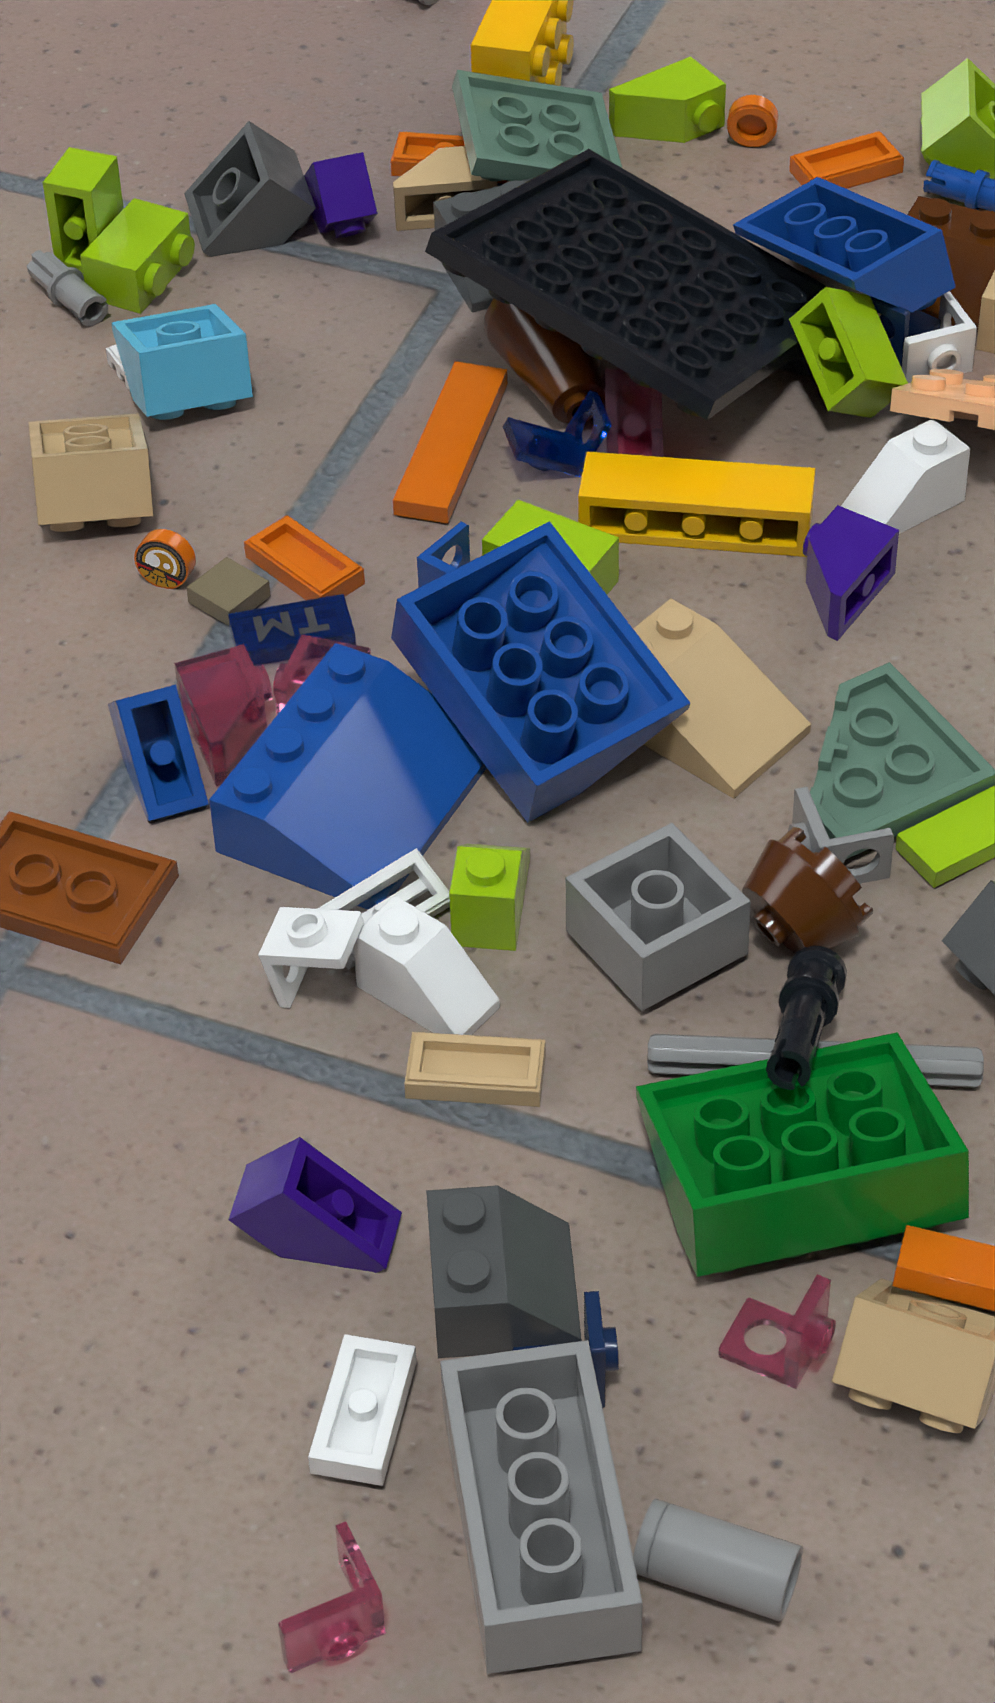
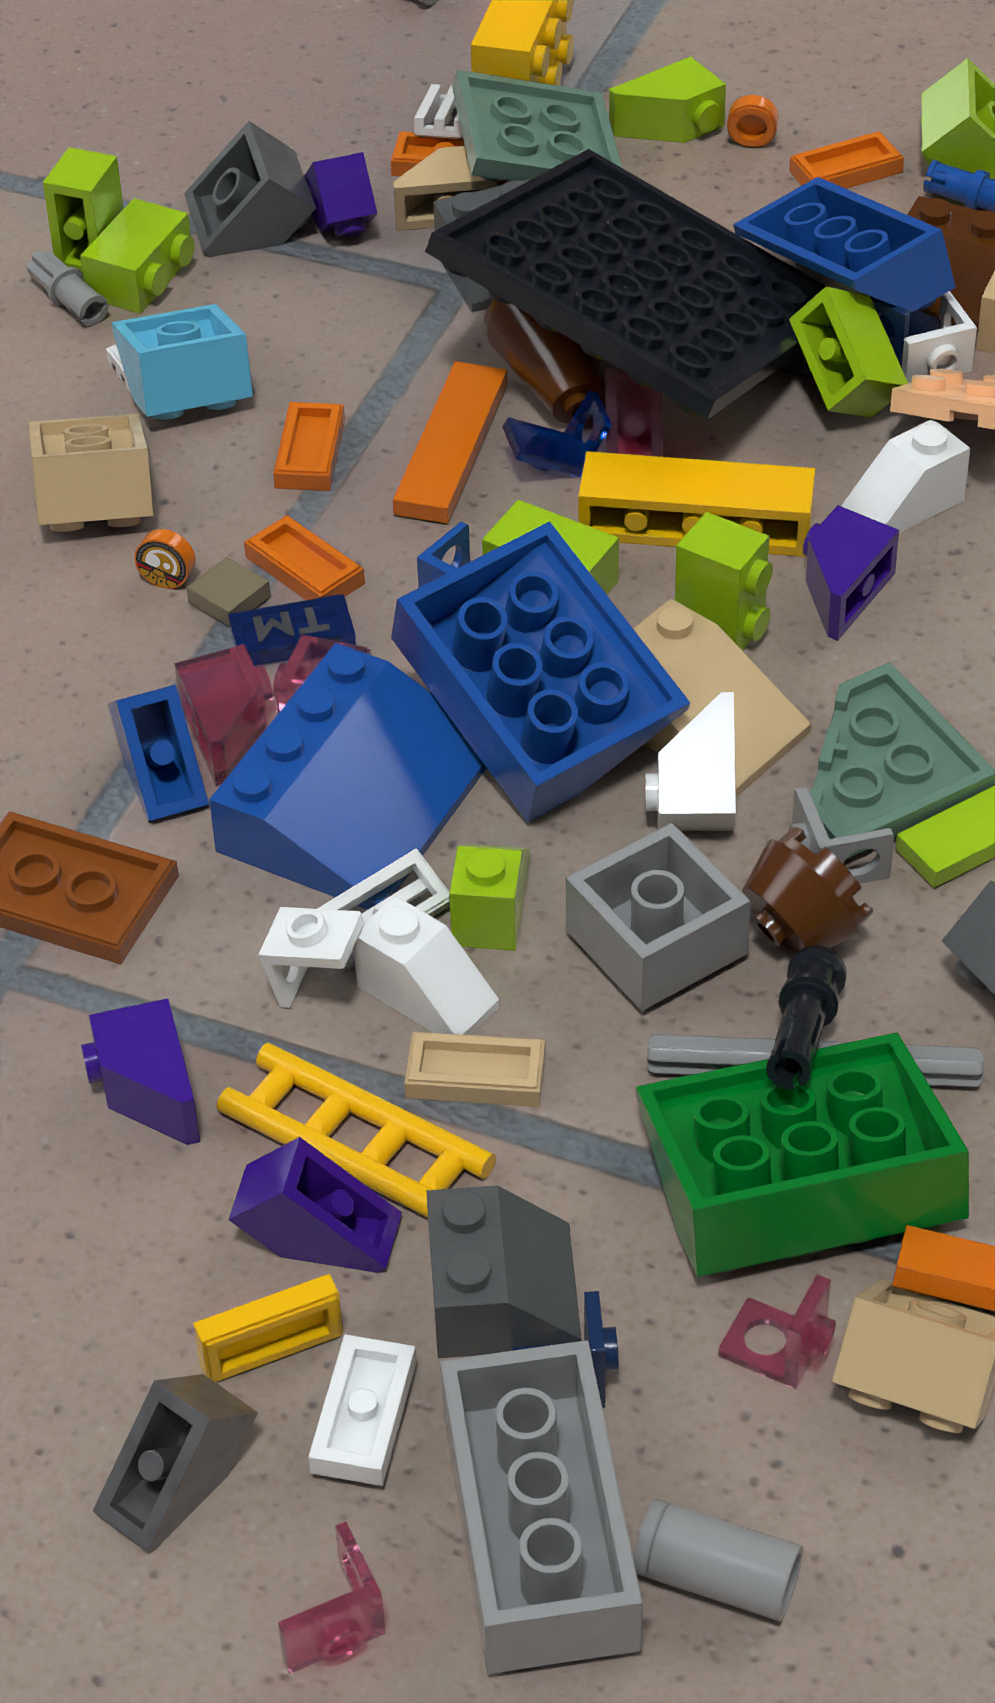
(143, 1068): none -> dark purple slope
(173, 1457): none -> flat silver slope
(268, 1328): none -> yellow tile
(309, 446): none -> orange tile
(344, 1098): none -> yellow bar
(428, 110): none -> white tile
(697, 773): none -> white slope
(725, 576): none -> lime brick

